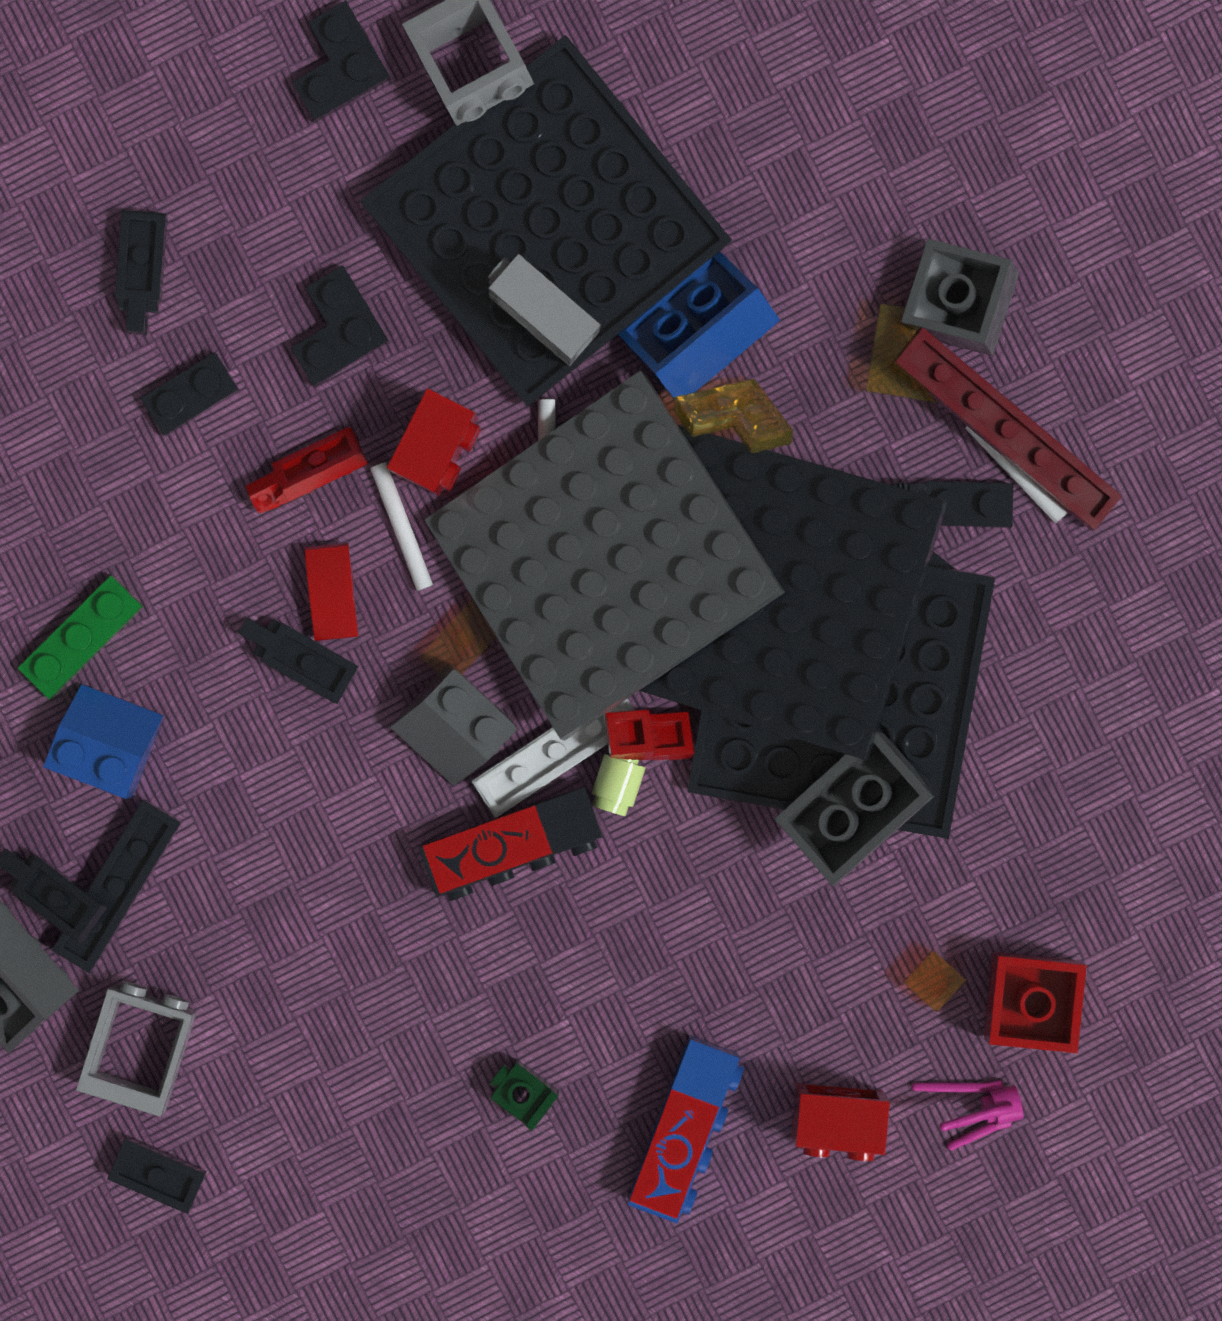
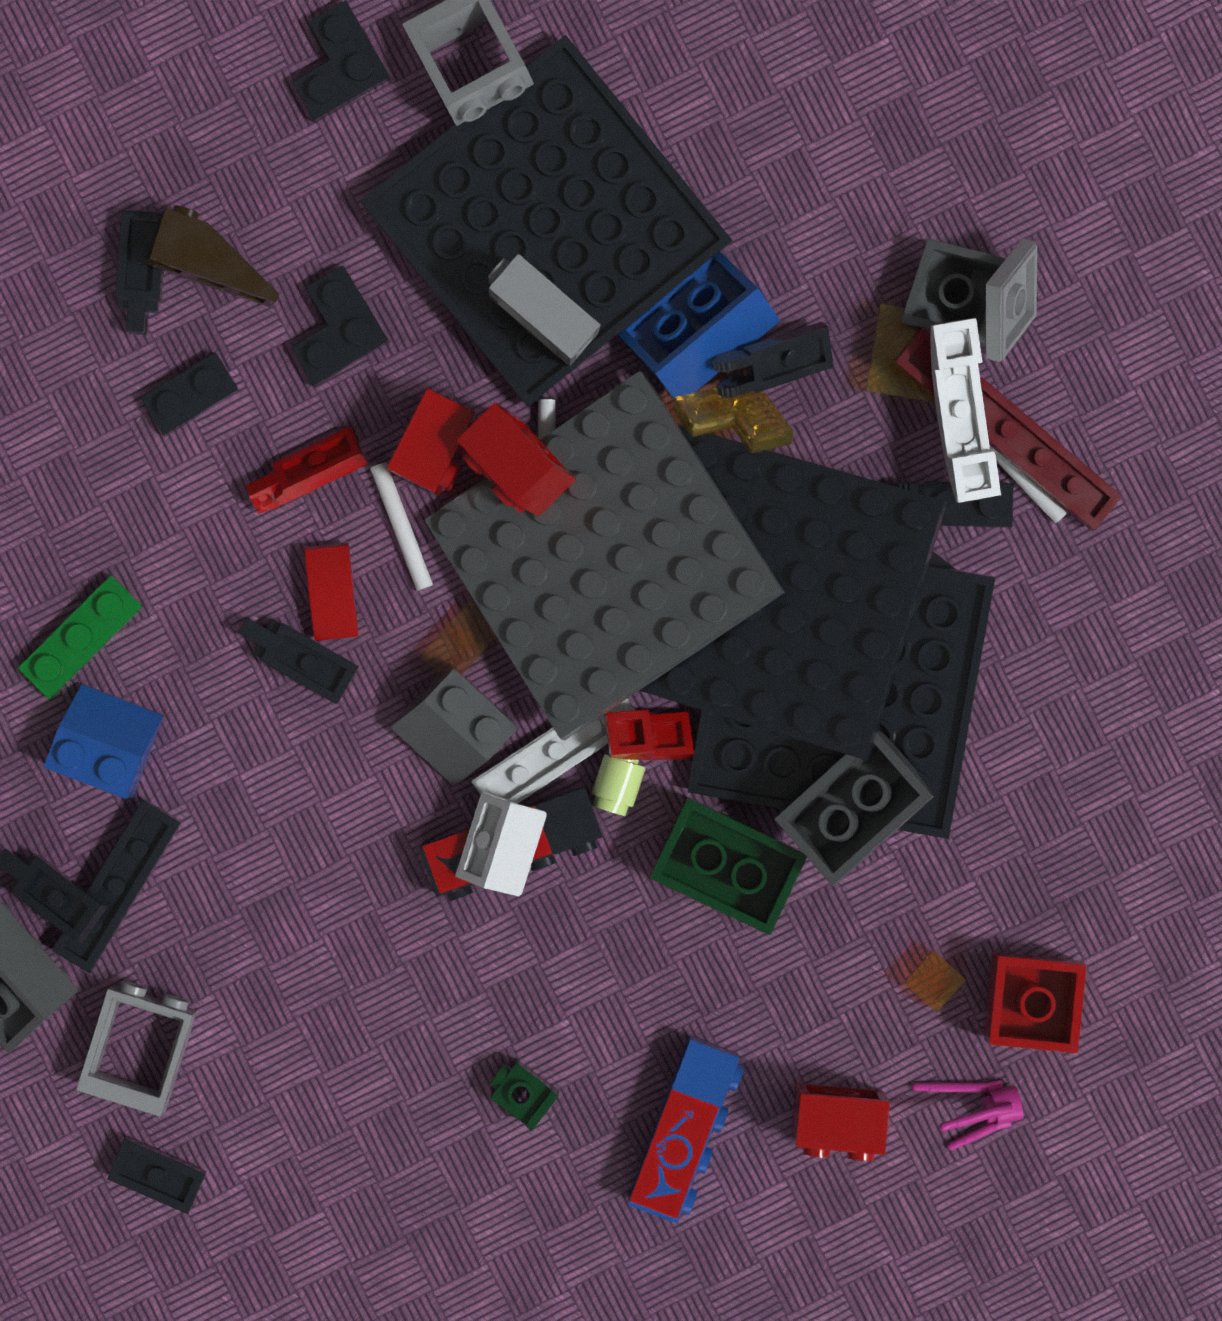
(201, 254): none -> dark brown slope
(500, 845): none -> white panel
(515, 459): none -> red brick
(728, 865): none -> dark green brick
(776, 360): none -> black hinge
(961, 410): none -> white slope
(1011, 300): none -> light grey tile

